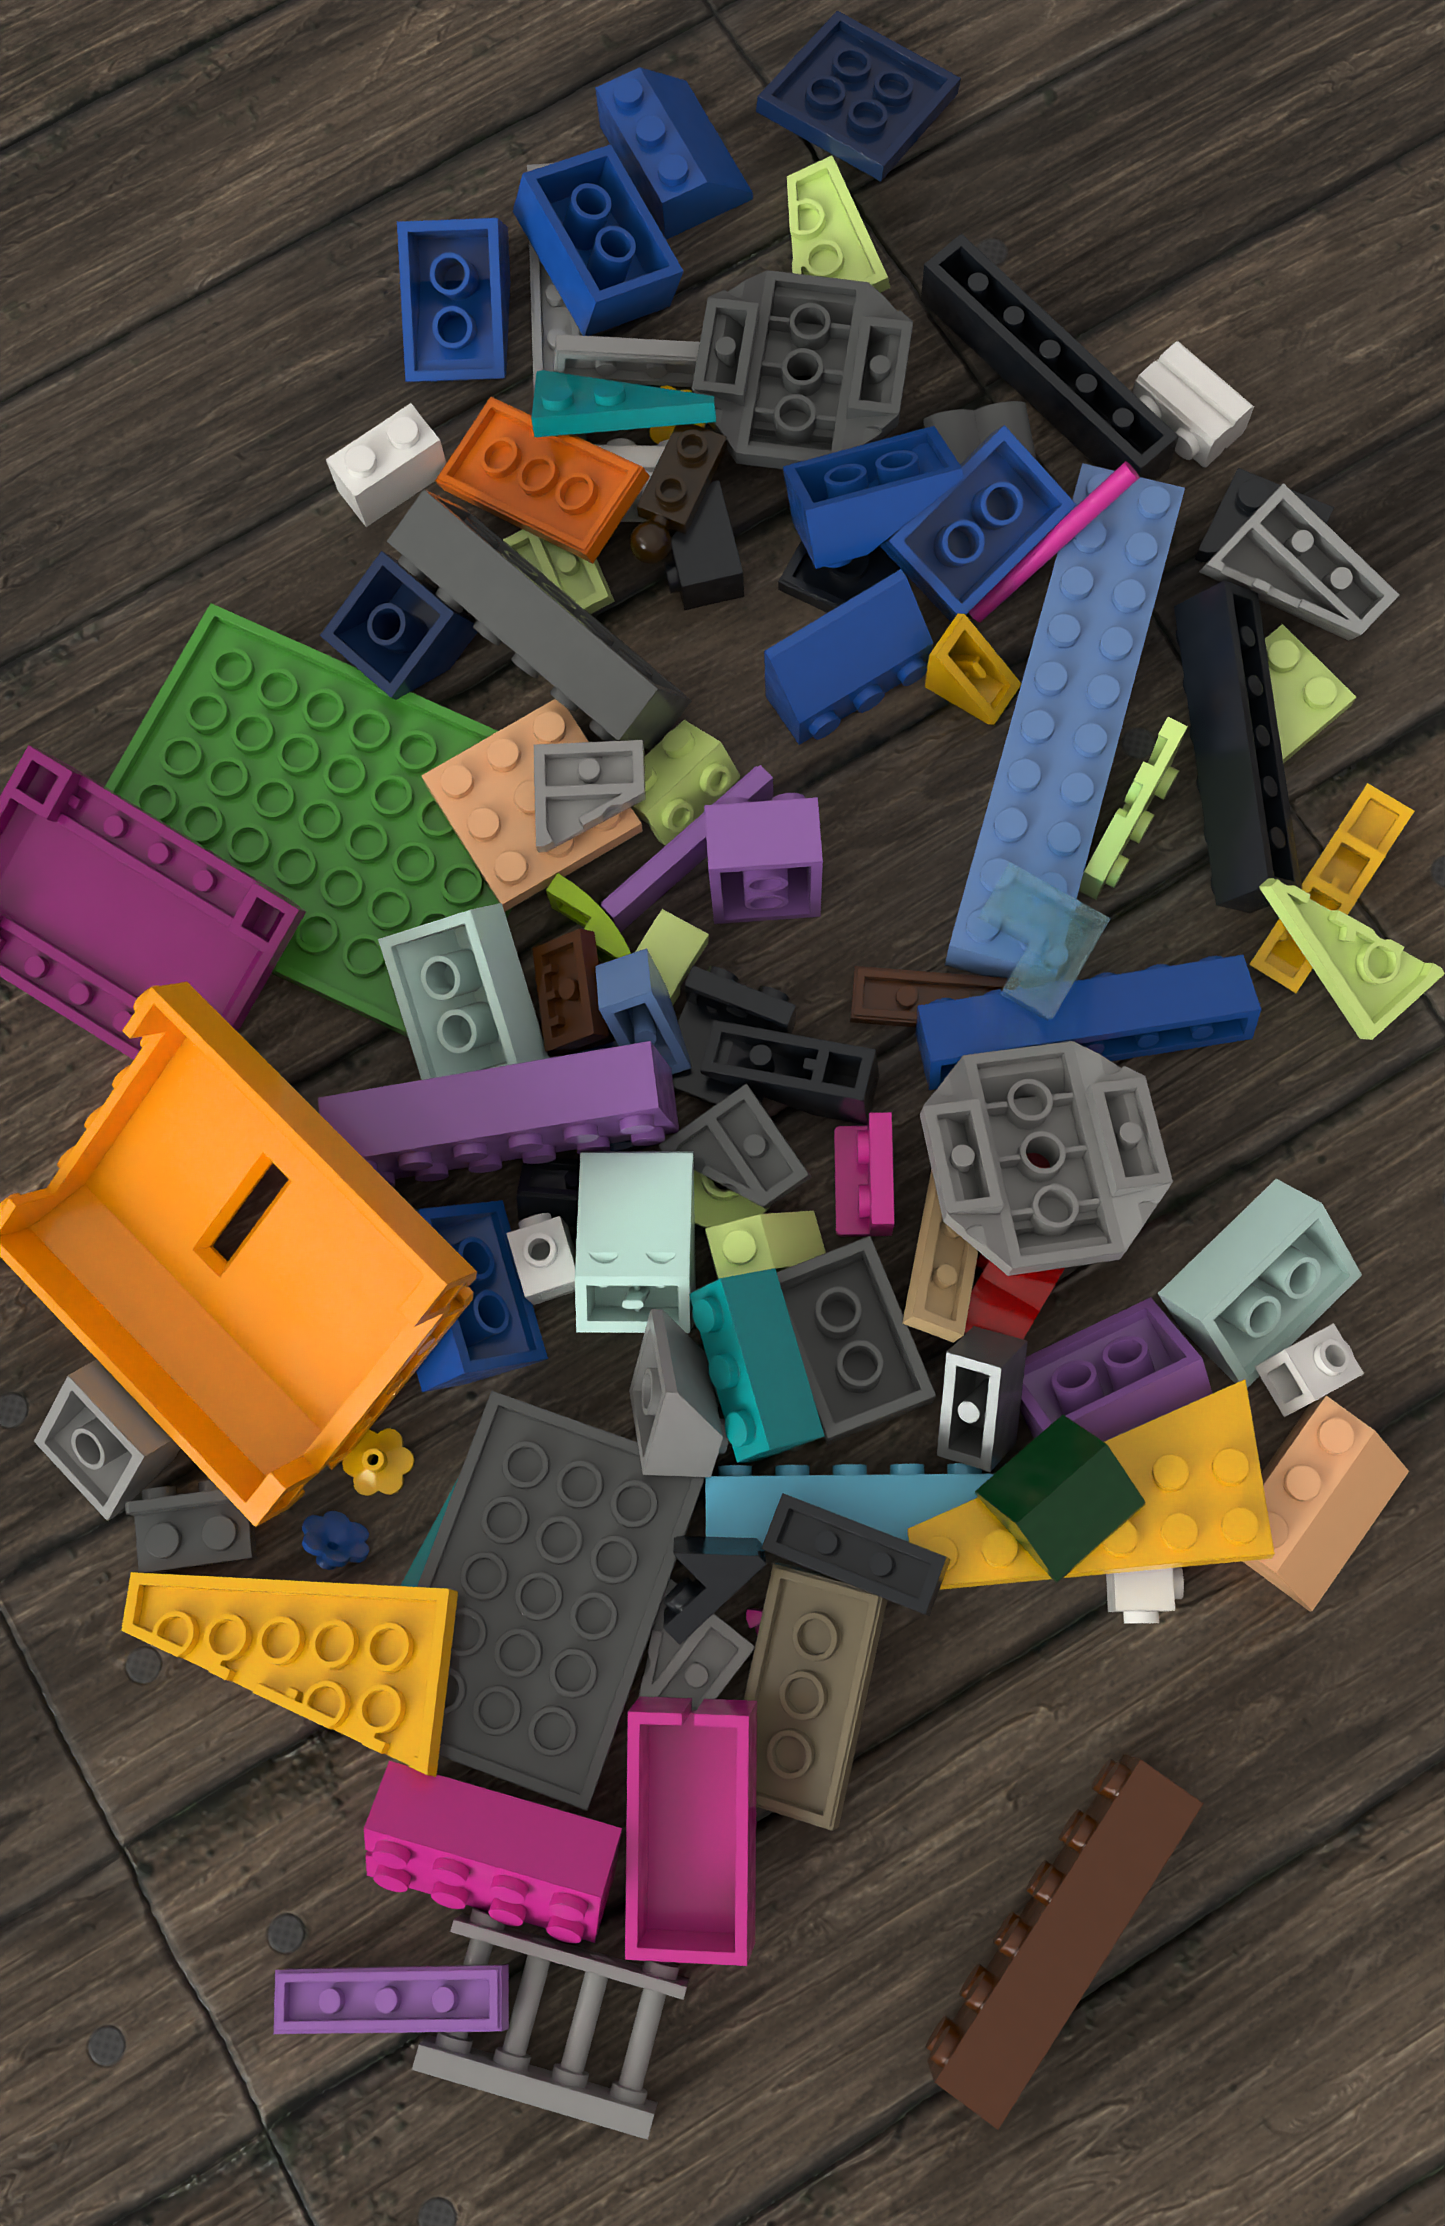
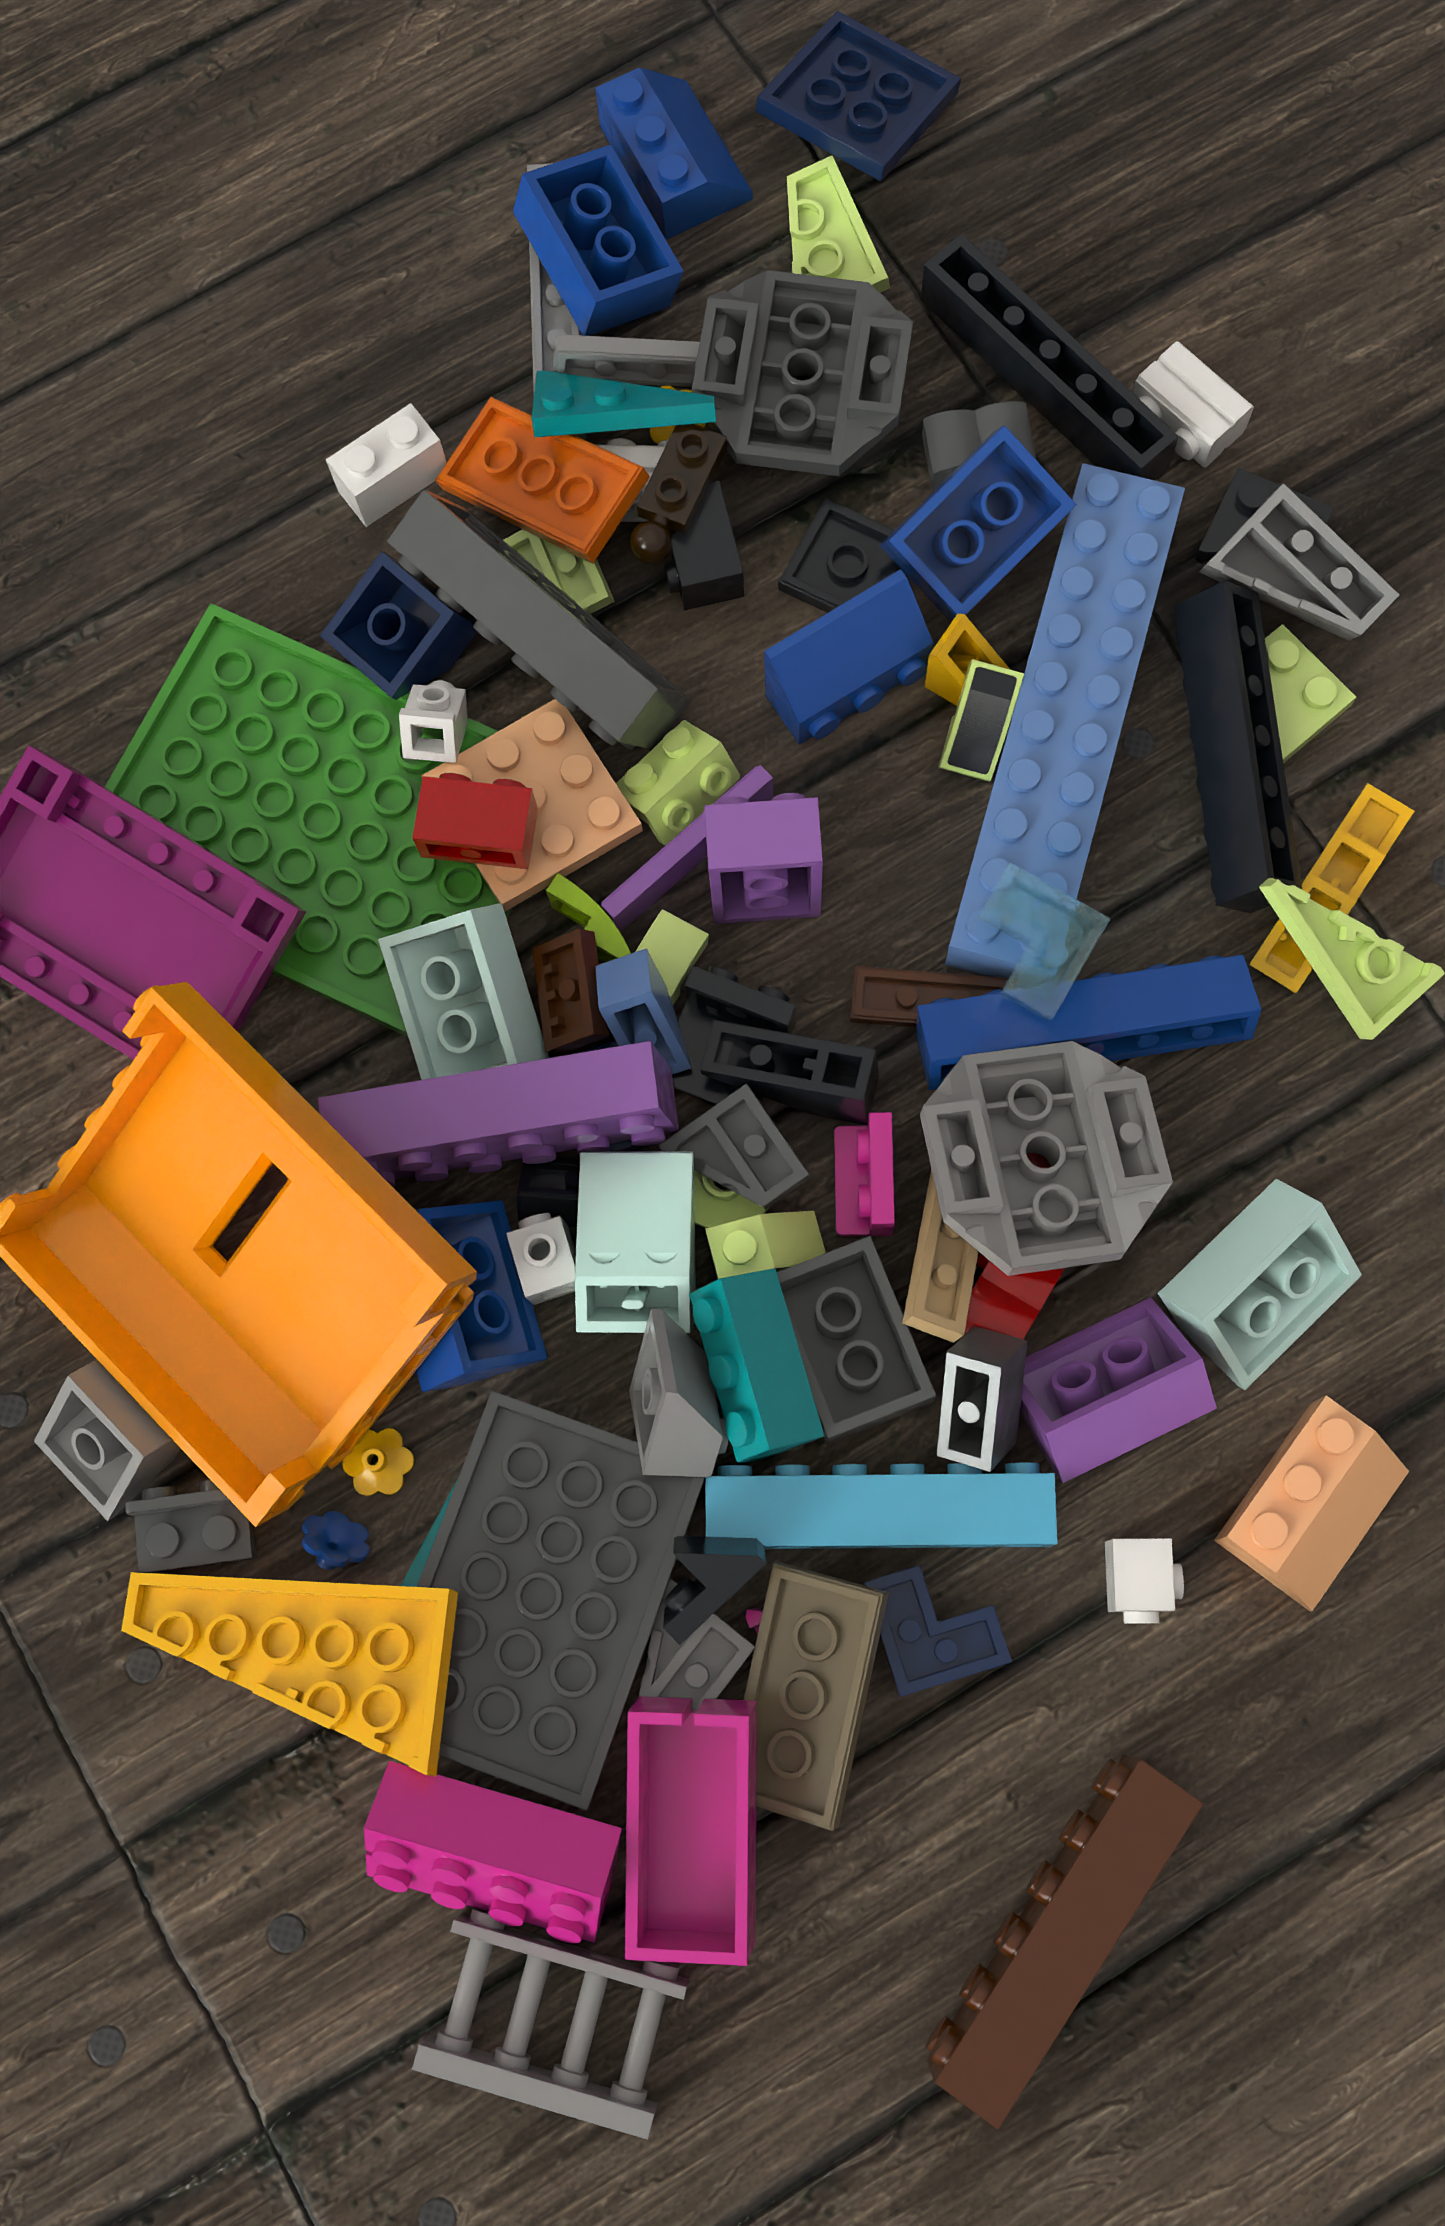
(392, 1999): medium lavender tile -> none
(435, 707): none -> white brick
(454, 299): blue slope -> none
(475, 821): none -> red brick
(584, 786): light grey wing -> none
(856, 1554): black plate -> none
(866, 493): blue slope -> none
(929, 1651): none -> dark blue plate
(981, 720): none -> slope
(1057, 538): dark pink bar -> none
(1062, 1496): dark green slope -> none
(1133, 820): yellowish green wing -> none
(1200, 1507): yellow wing -> none
(1309, 1370): white brick -> none

